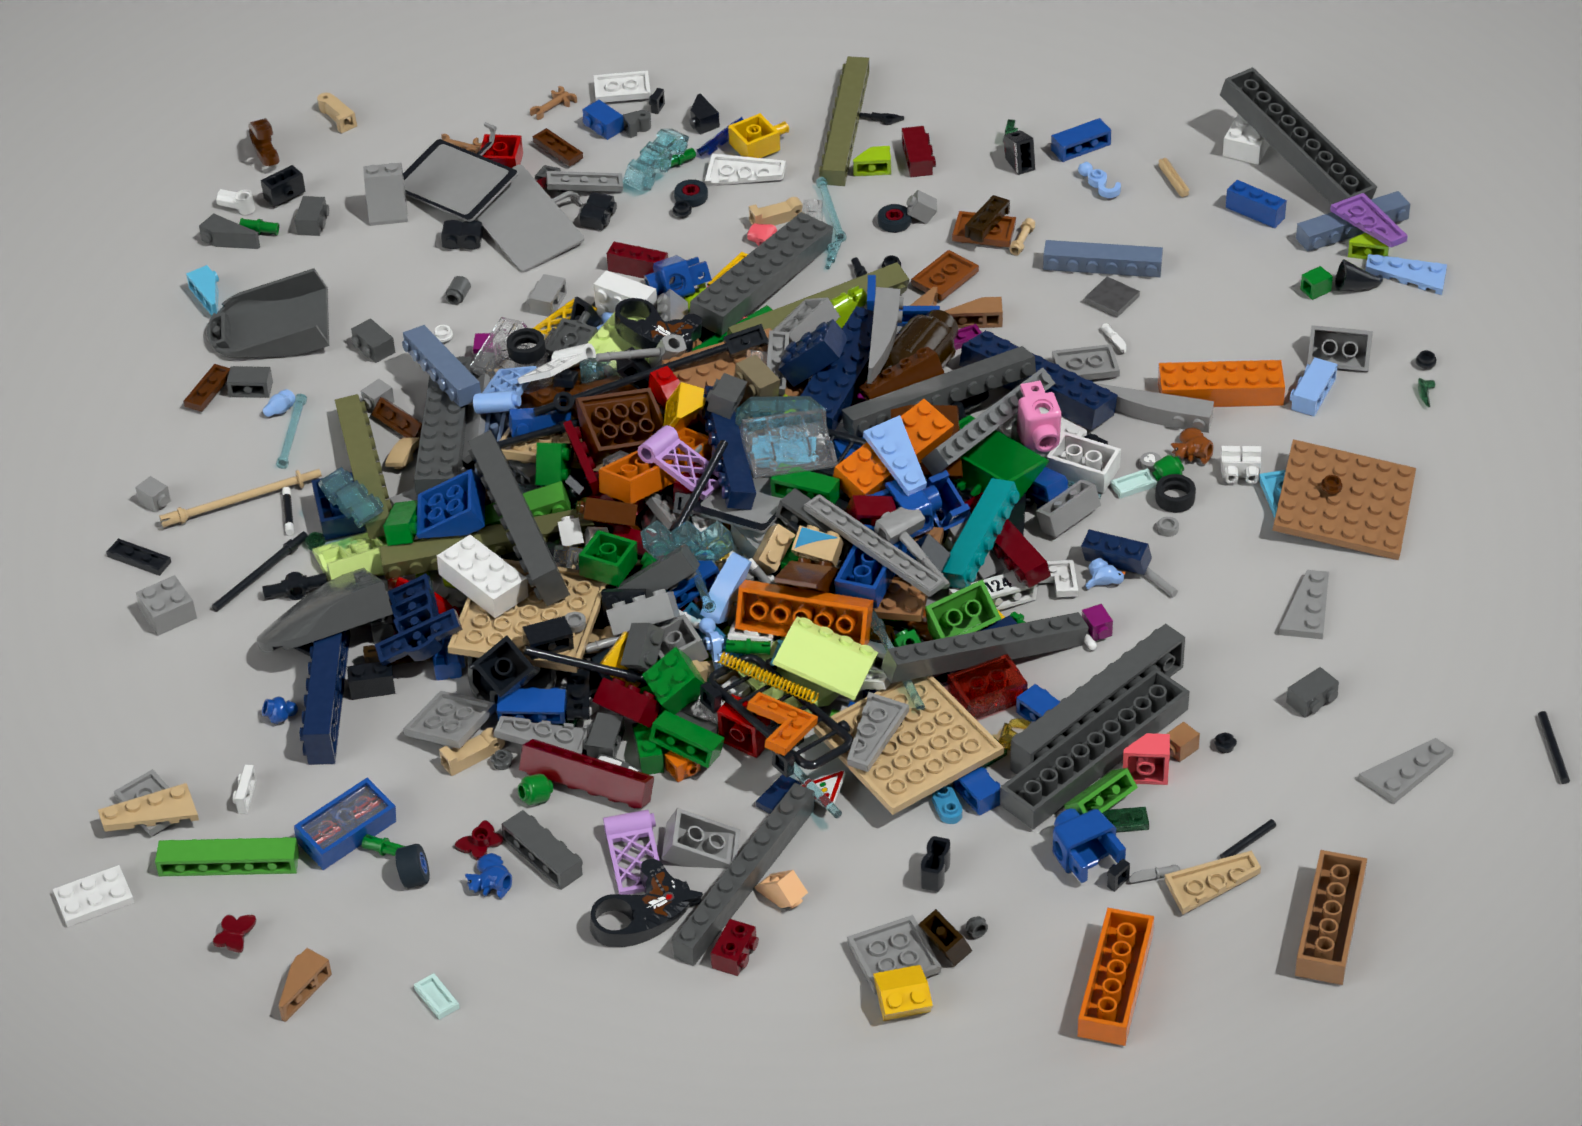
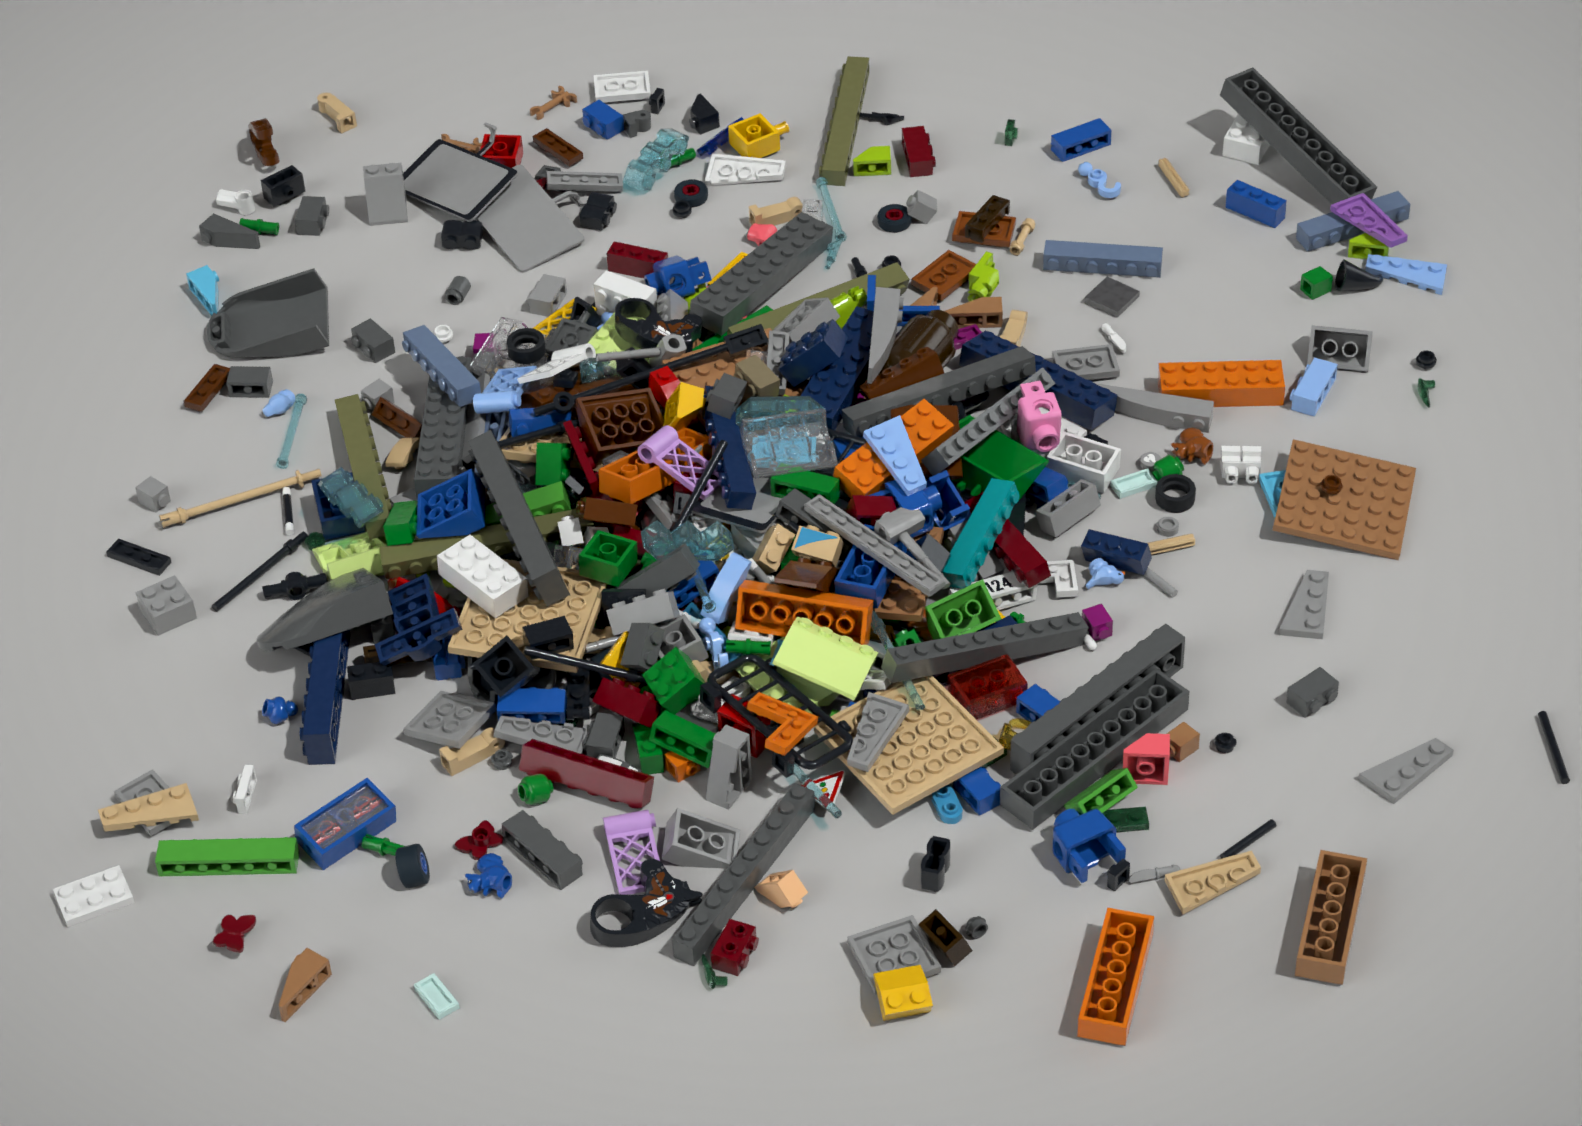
(576, 621): light grey tile -> none
(711, 978): none -> clear green bar
(729, 767): none -> light grey wedge
(734, 661): yellow piece -> none
(775, 793): dark blue tile -> none
(983, 278): none -> lime plate
(1015, 327): none -> tan leg
(1019, 151): black torso -> none
(1171, 544): none -> tan axle

